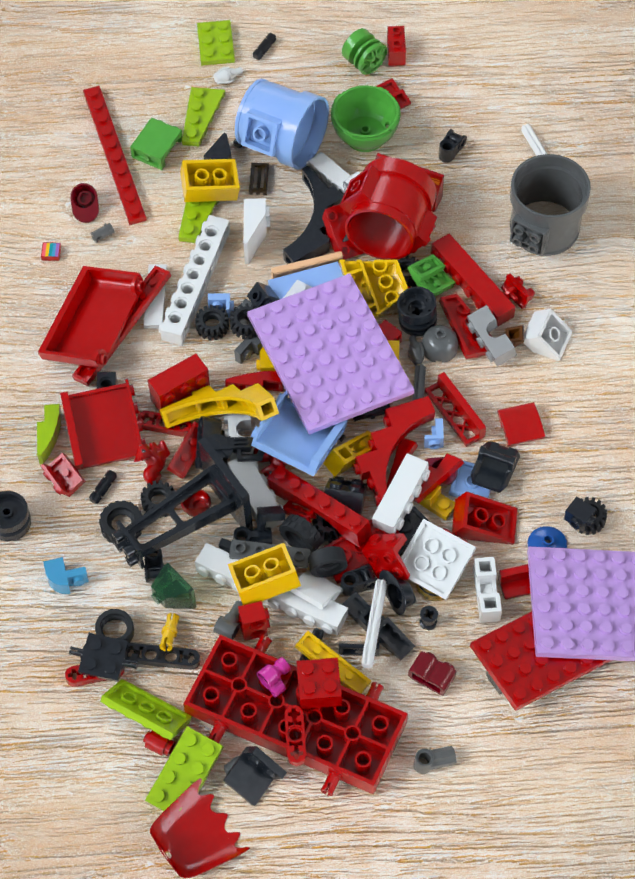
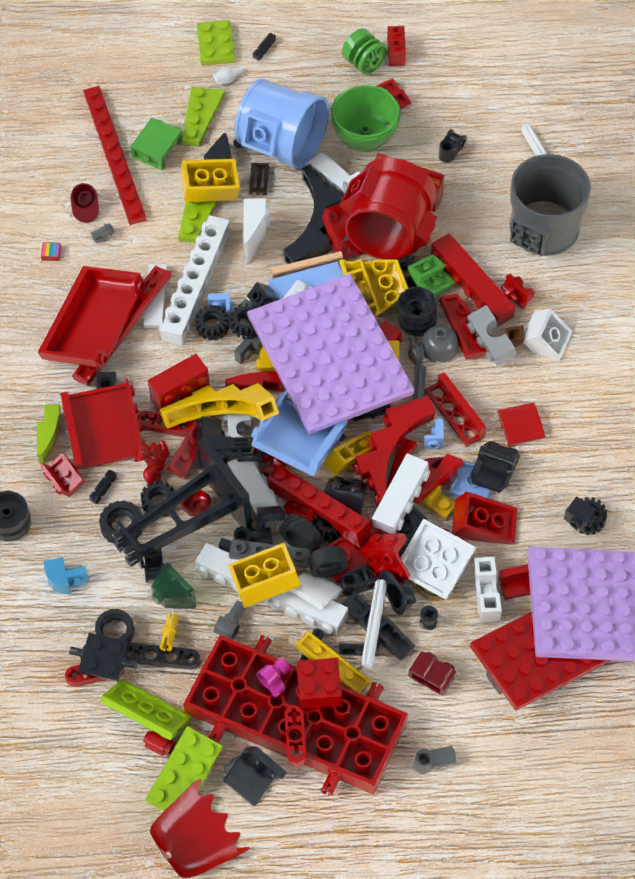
(253, 620): red brick -> none
(539, 535): blue dish -> none

